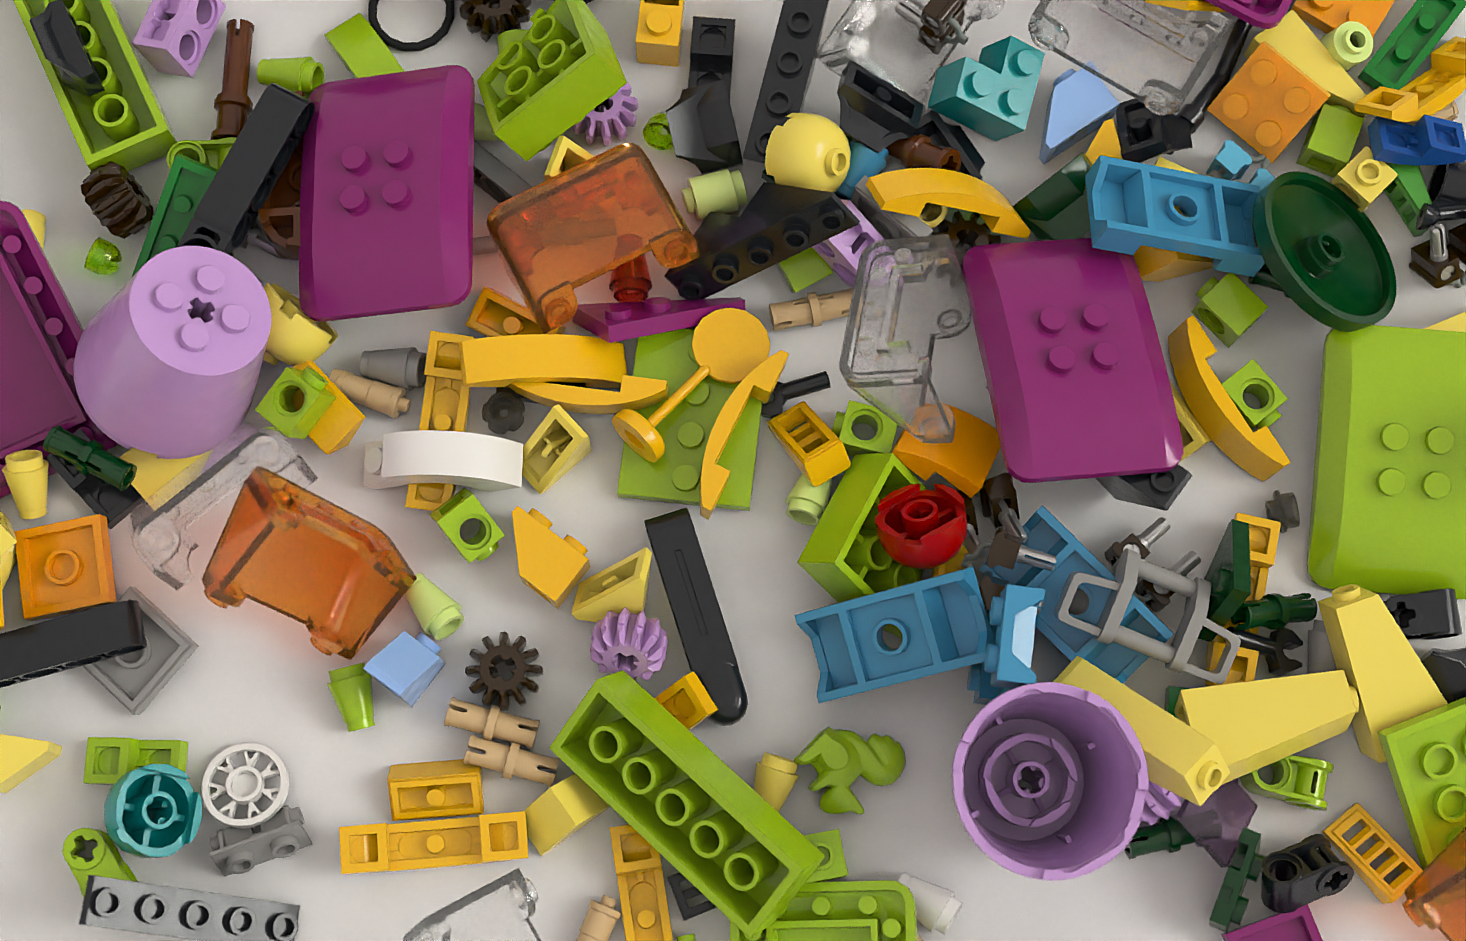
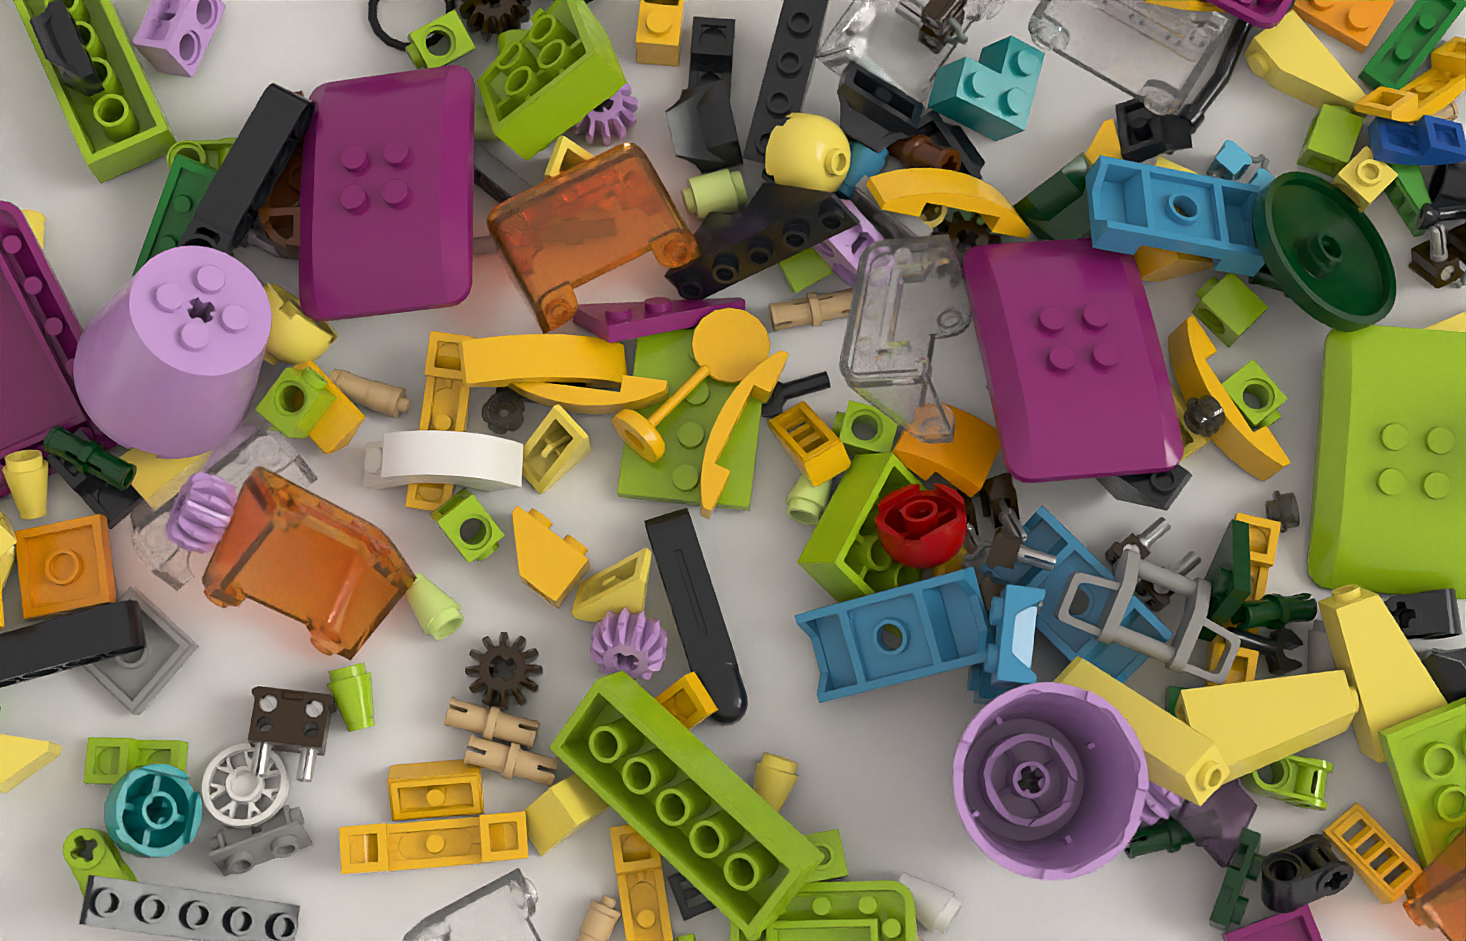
(102, 257): clear neon green hinge -> none
(117, 200): dark brown gear -> none
(201, 512): none -> lavender gear
(233, 103): reddish brown pin -> none
(291, 717): none -> dark brown piece
(292, 73): lime cone -> none
(362, 48): lime slope -> none
(395, 367): light grey cone -> none
(406, 666): light blue slope -> none
(448, 26): none -> lime brick
(502, 316): yellow slope -> none
(631, 281): clear red cone -> none
(653, 130): clear neon green hinge -> none
(843, 757): lime animal -> none
(1074, 111): light blue slope -> none
(1204, 415): none -> clear smoke plate
(1268, 102): light orange plate -> none
(1349, 44): yellowish green brick -> none

